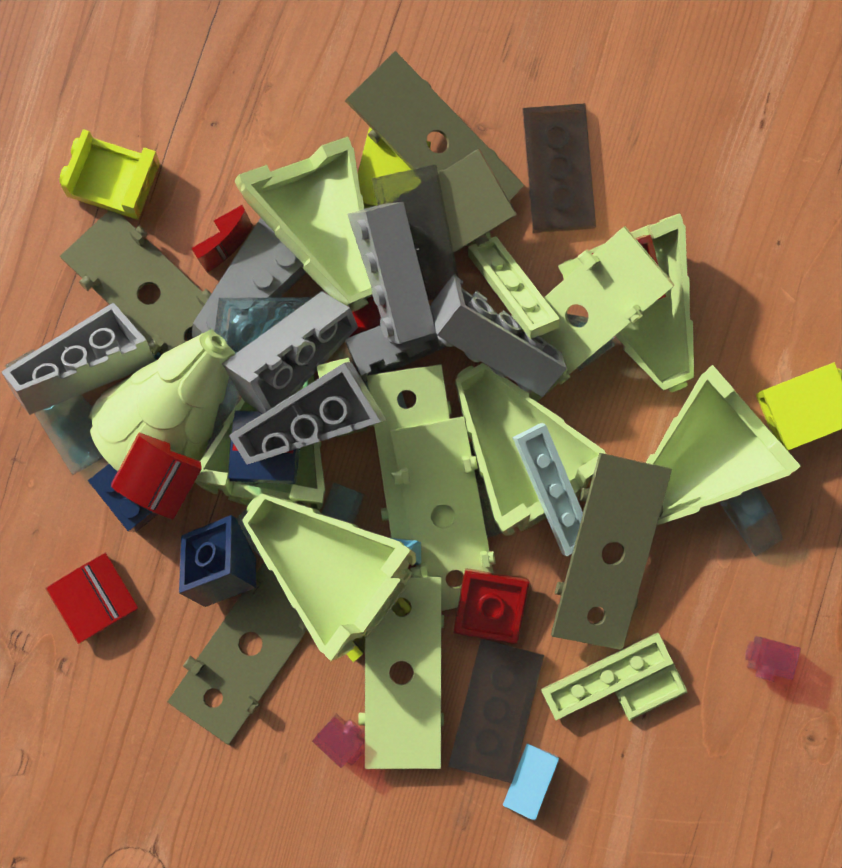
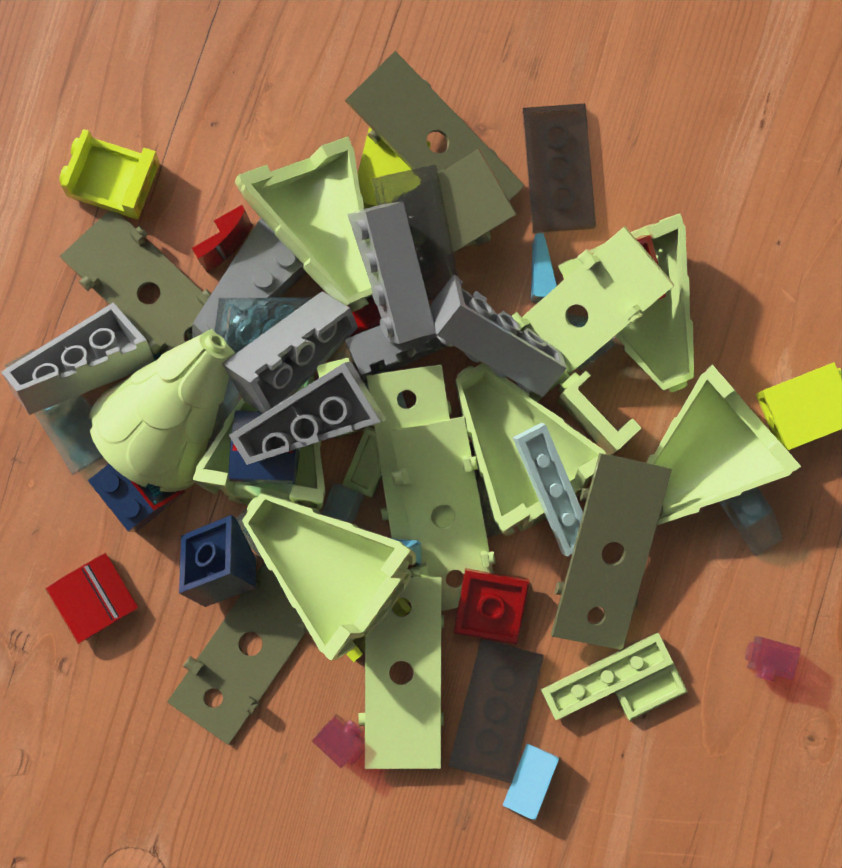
(156, 476): red slope -> none
(365, 467): none -> yellowish green tile
(514, 288): yellowish green plate -> none
(542, 273): none -> medium azure slope
(591, 419): none -> yellowish green panel

